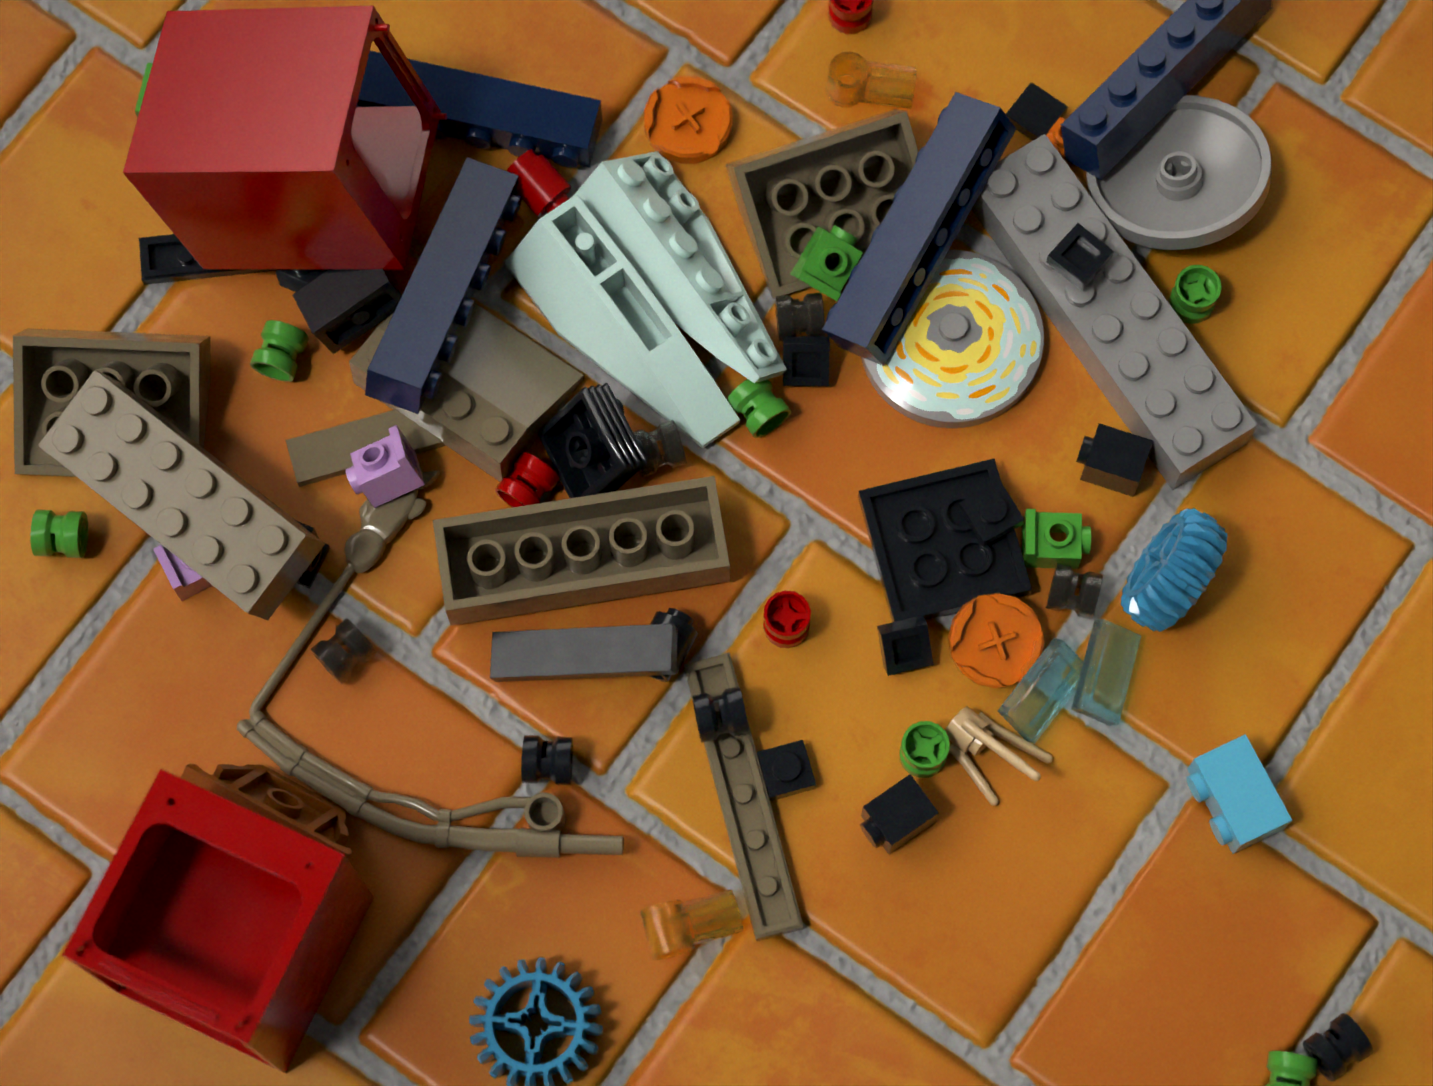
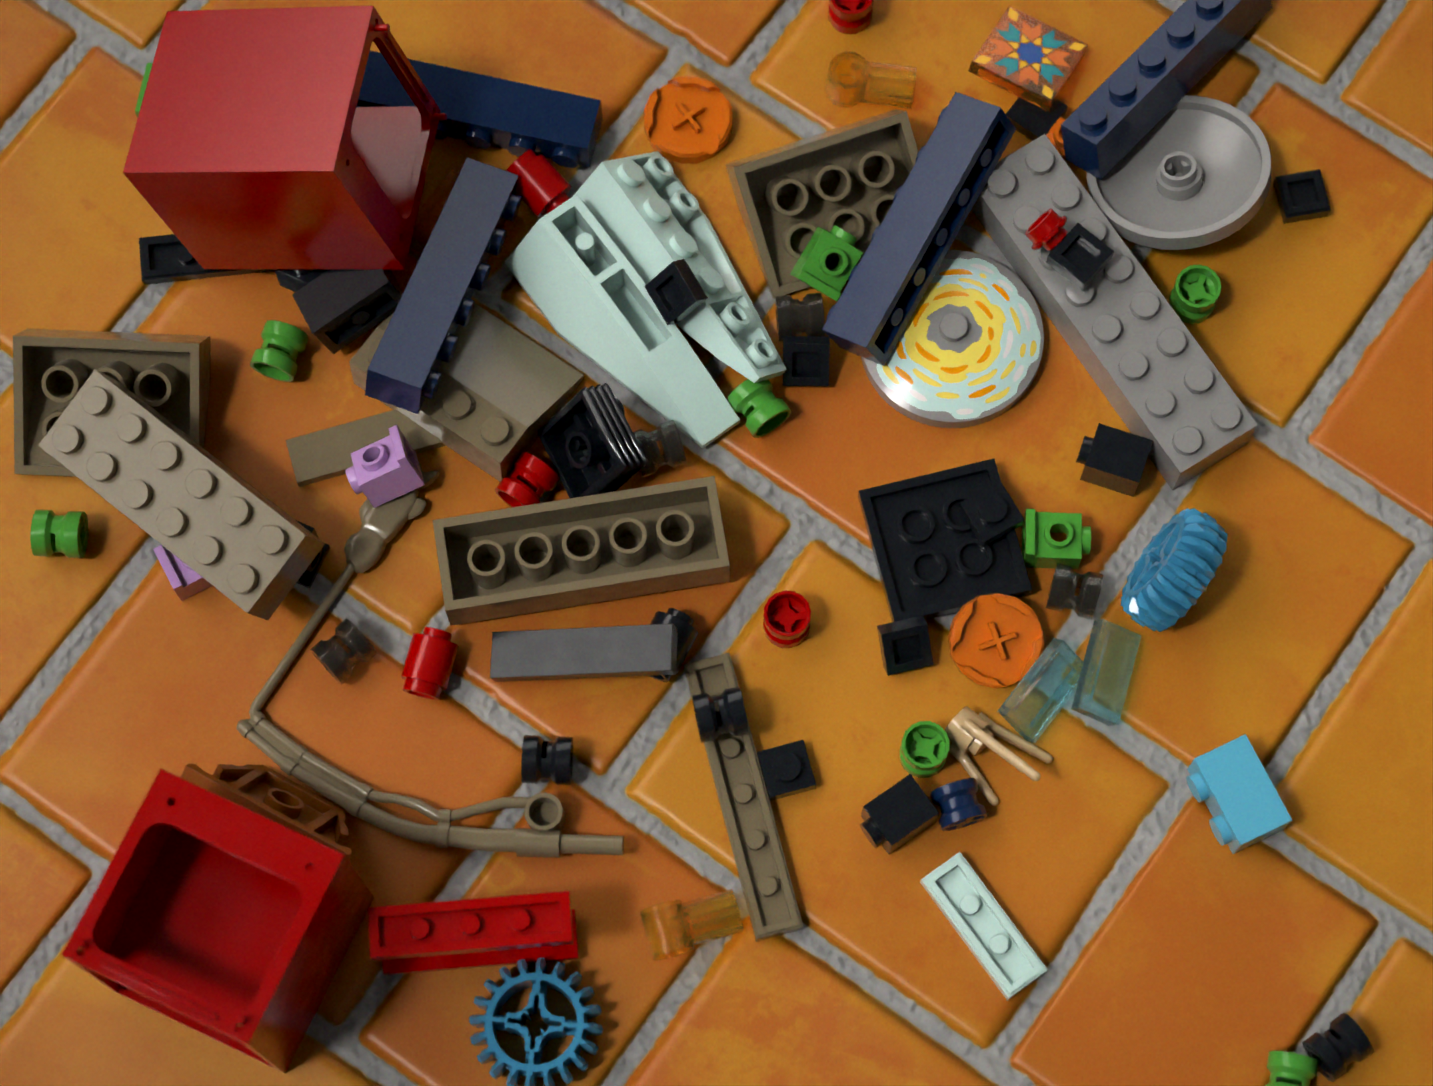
(429, 663): none -> red brick
(473, 932): none -> red fence
(676, 292): none -> black plate
(958, 804): none -> dark blue wheel
(983, 926): none -> light aqua tile
(1028, 58): none -> tile
(1047, 230): none -> red plate
(1301, 196): none -> black tile

